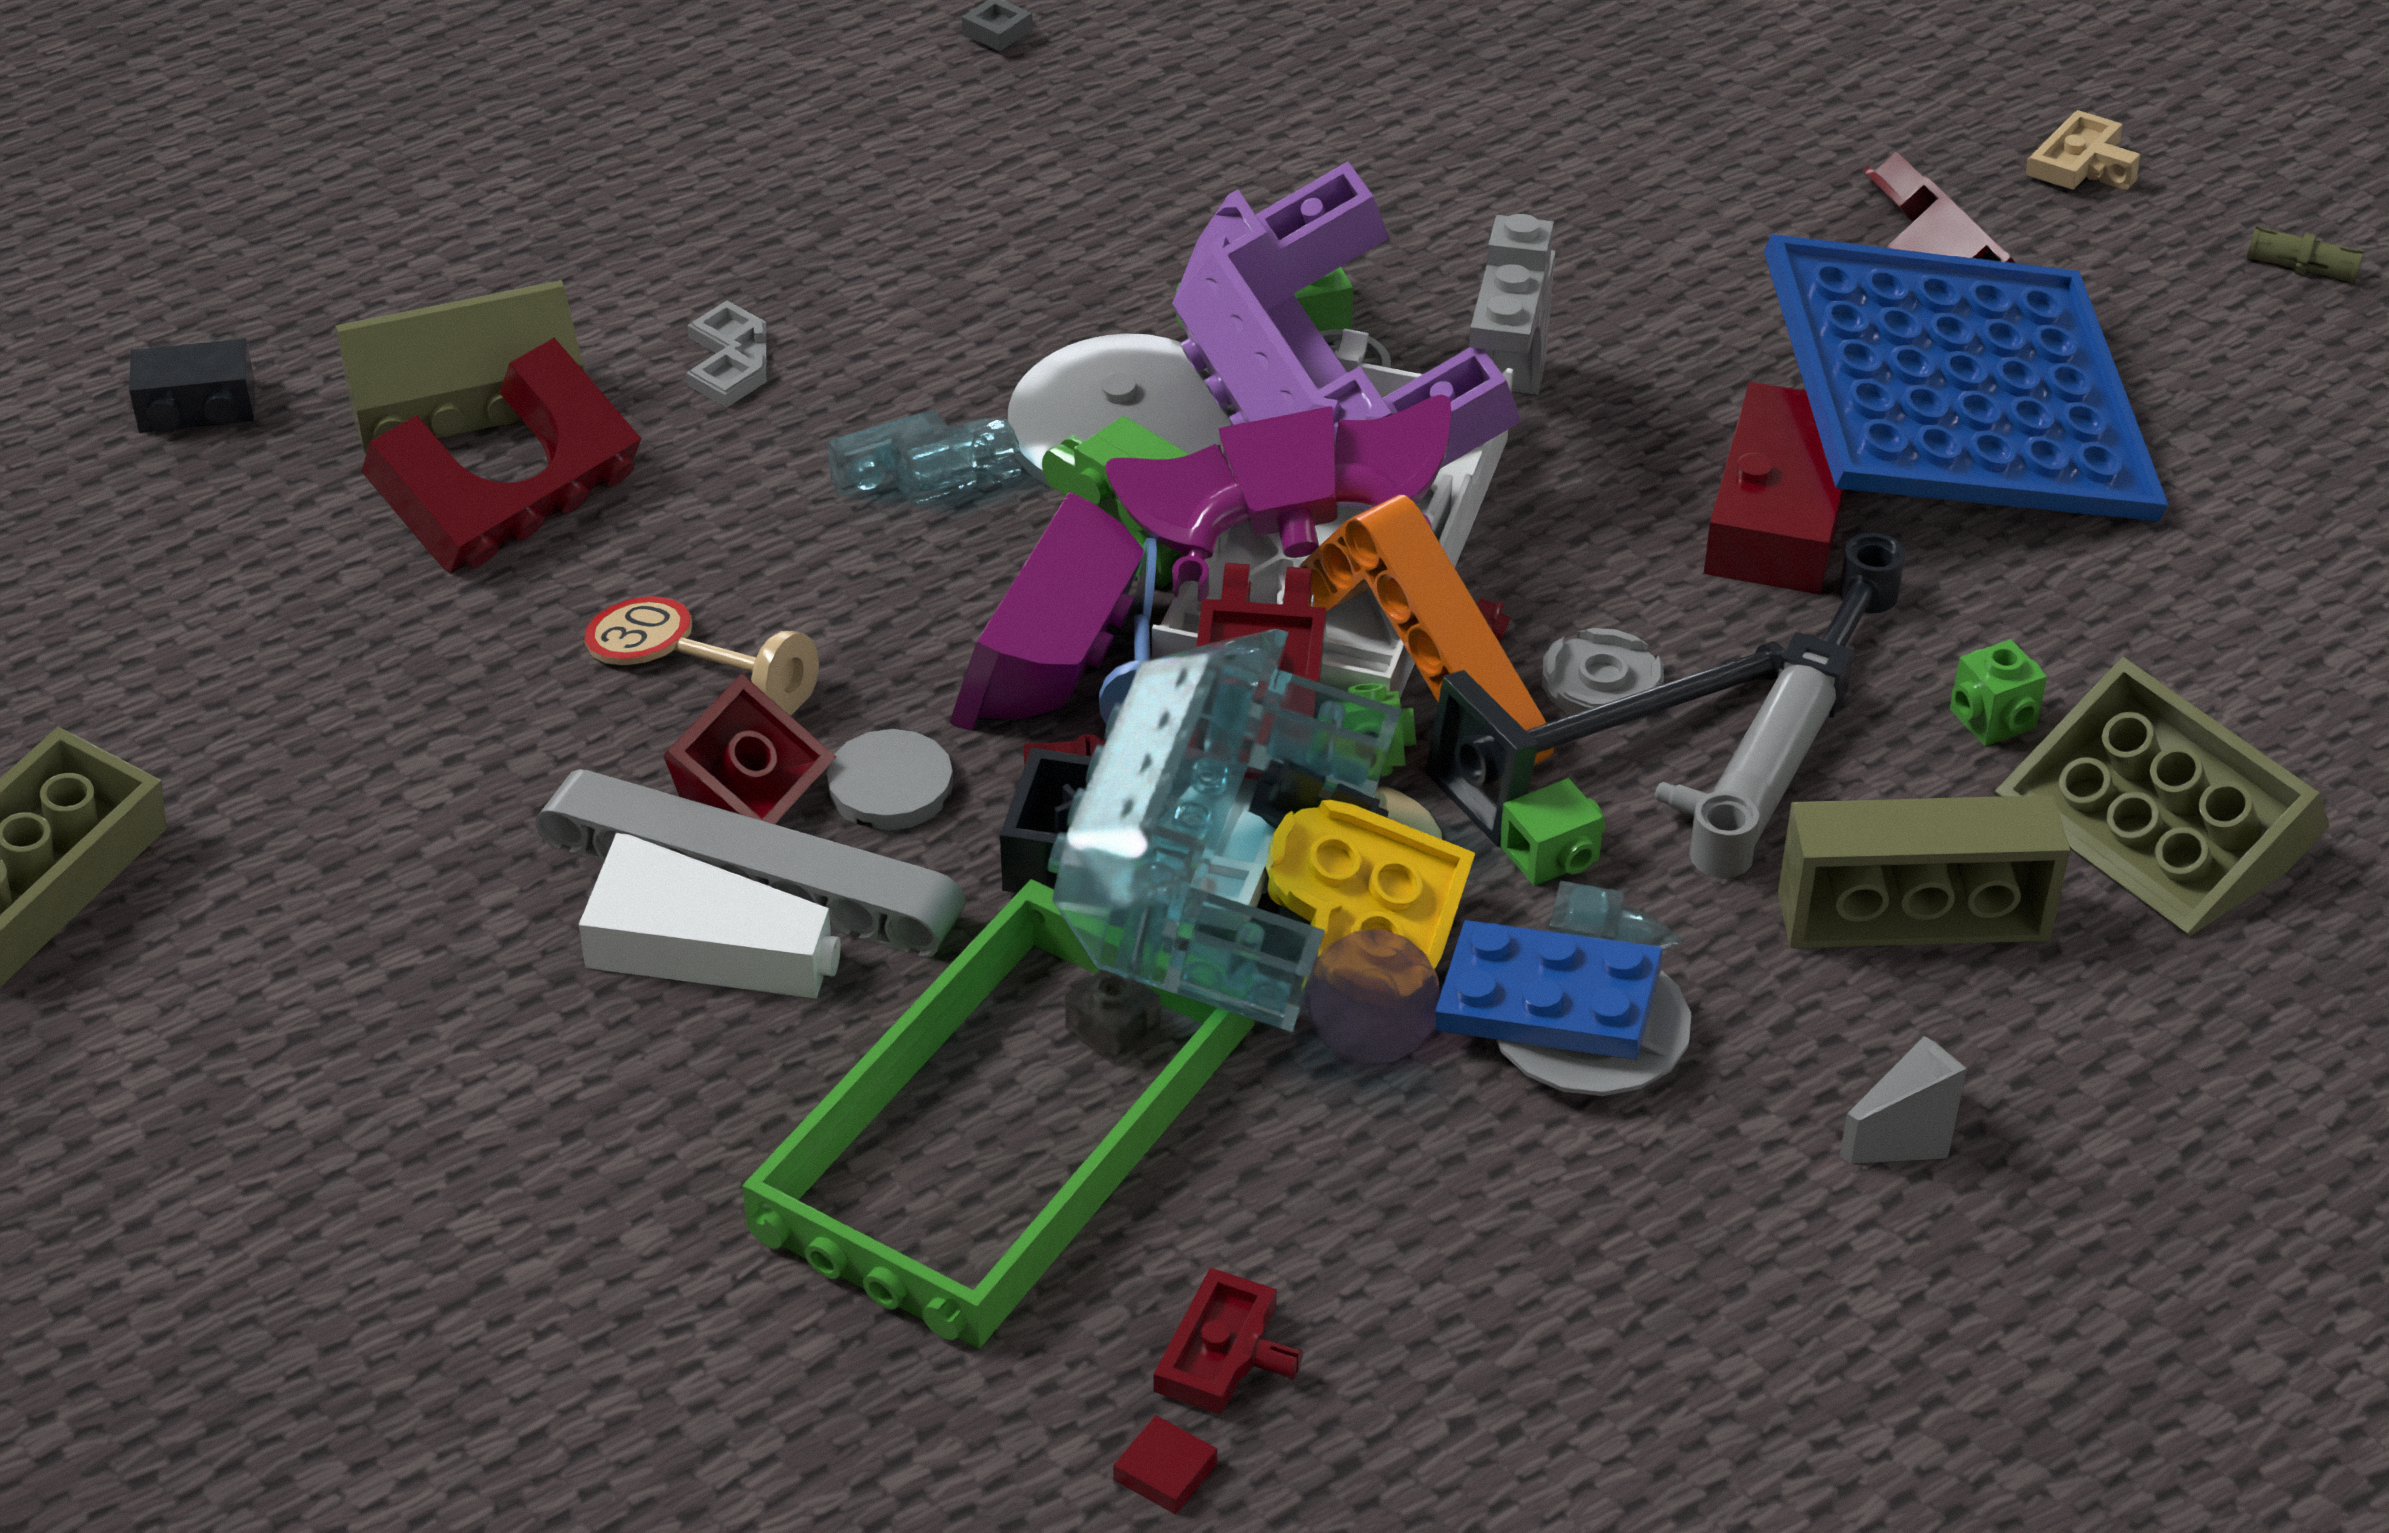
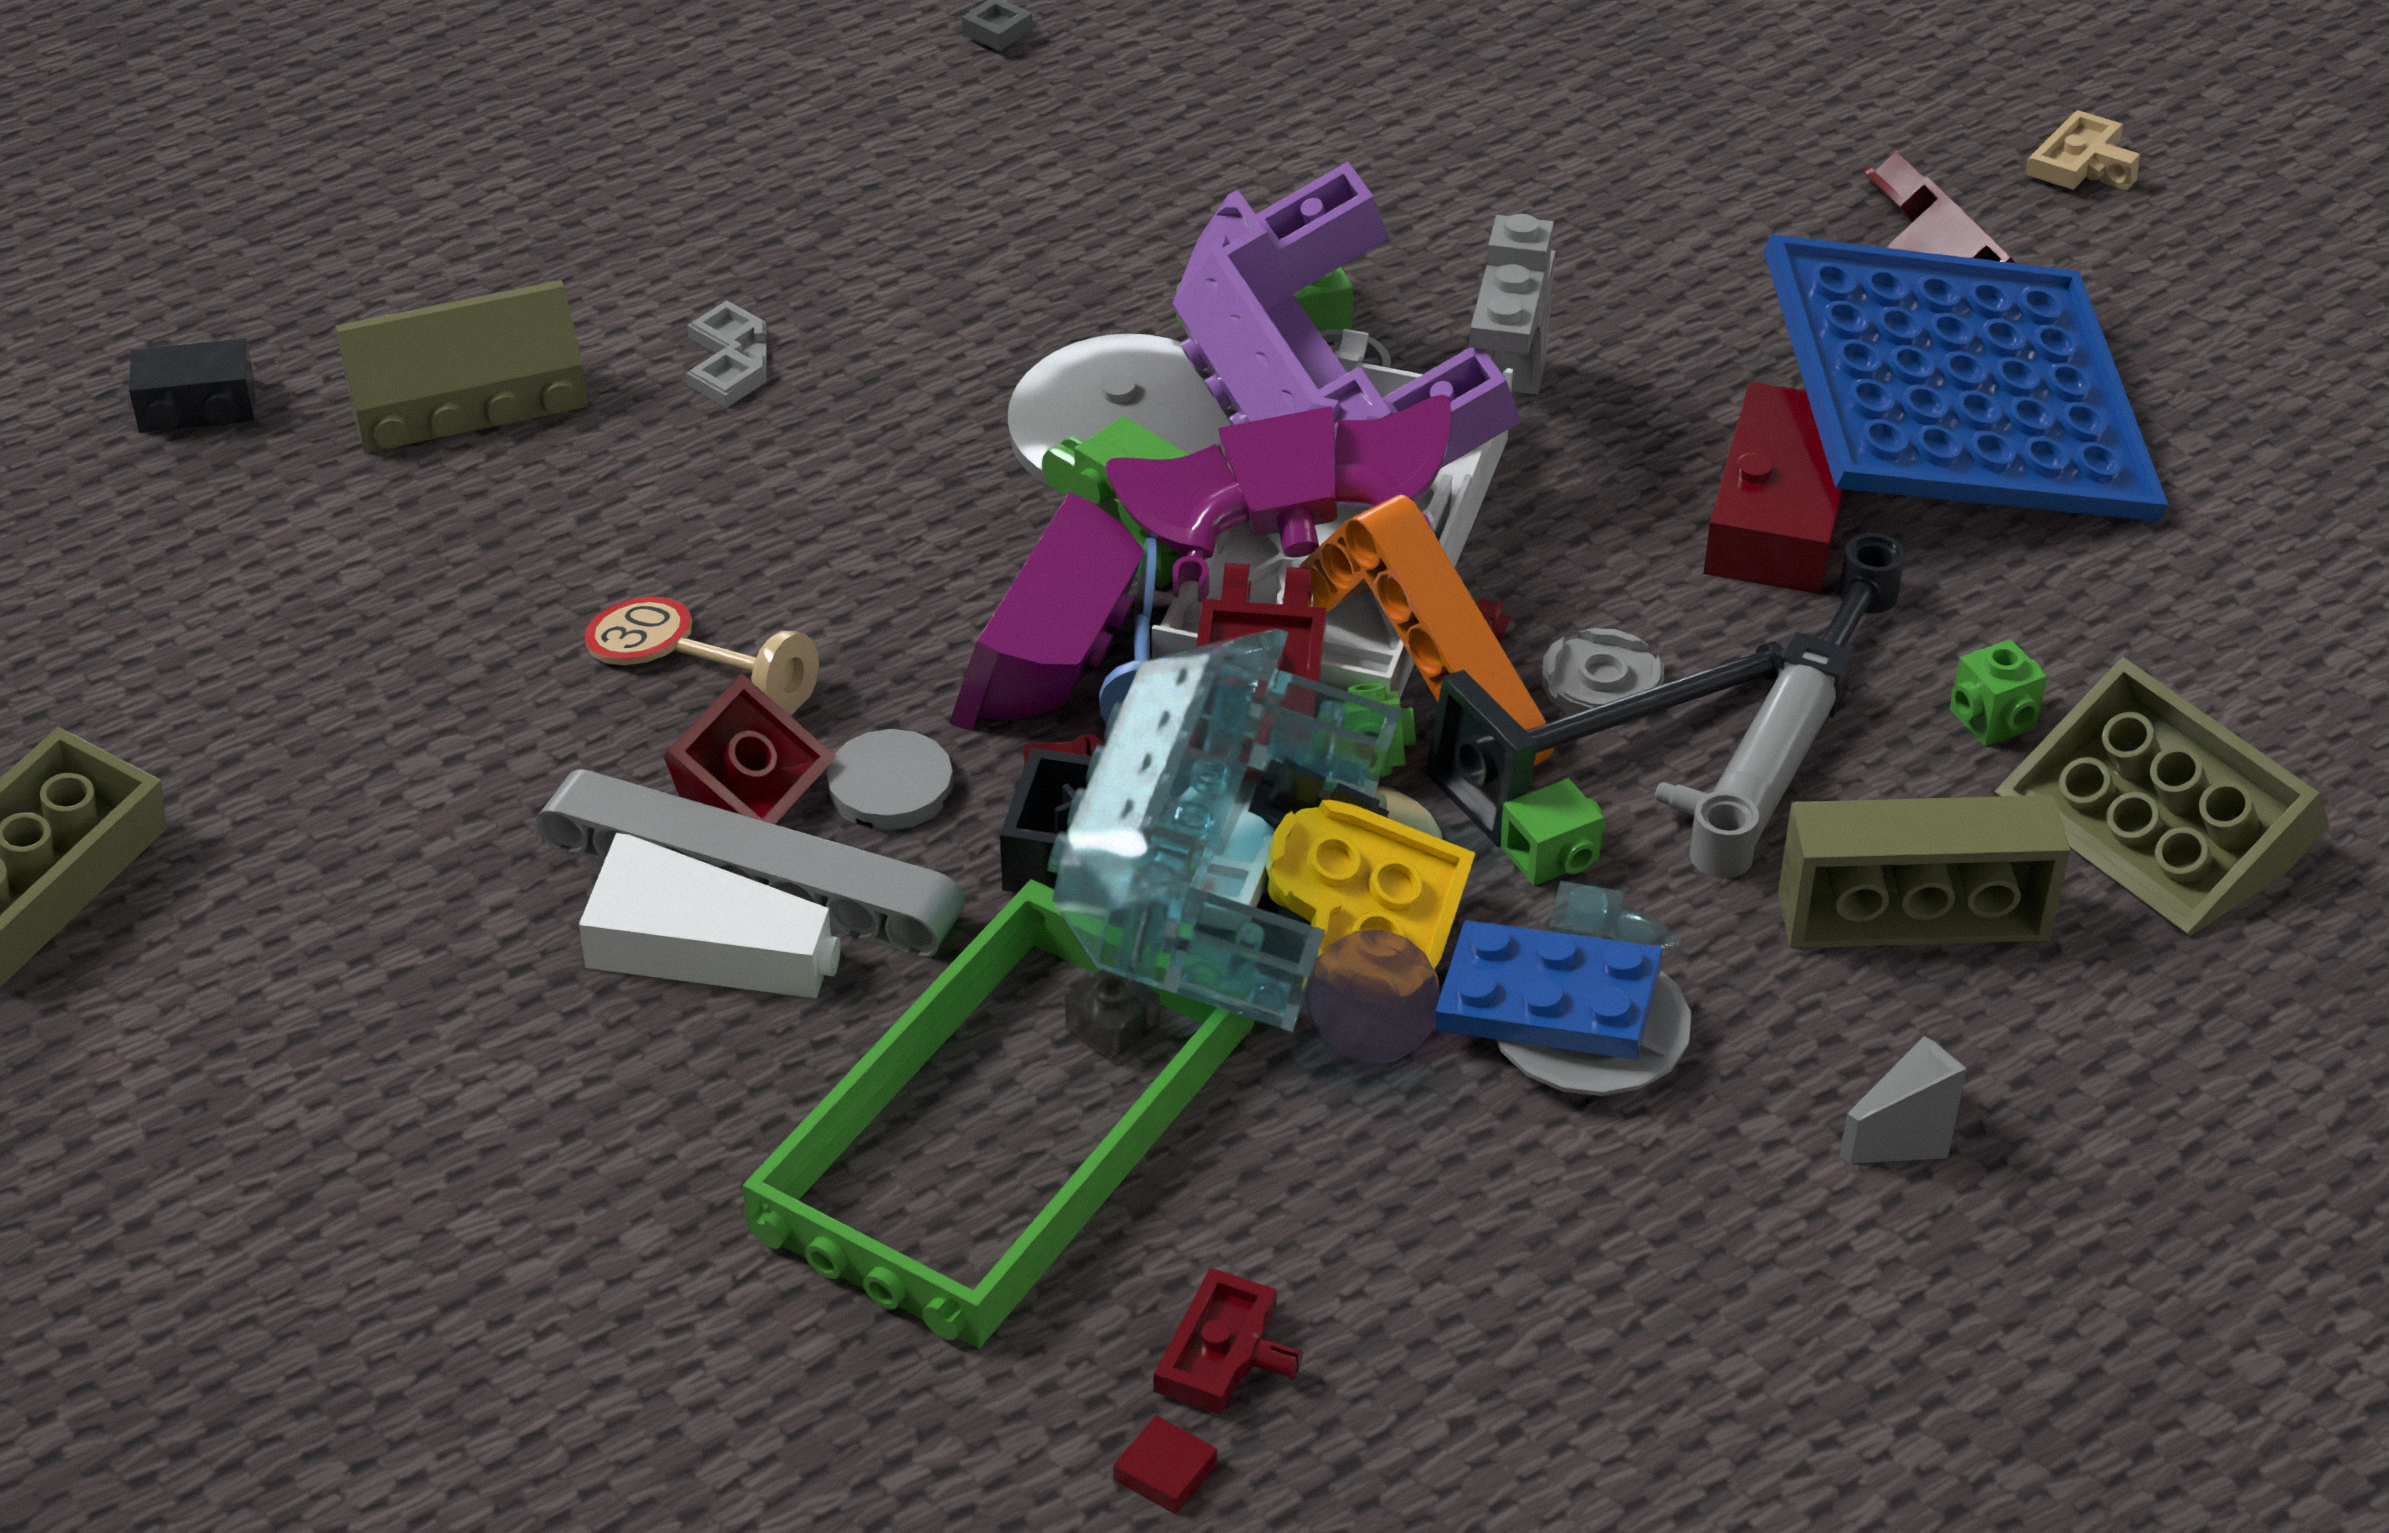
(467, 516): dark red arch -> none
(924, 456): clear light blue plate -> none
(2305, 254): olive pin -> none

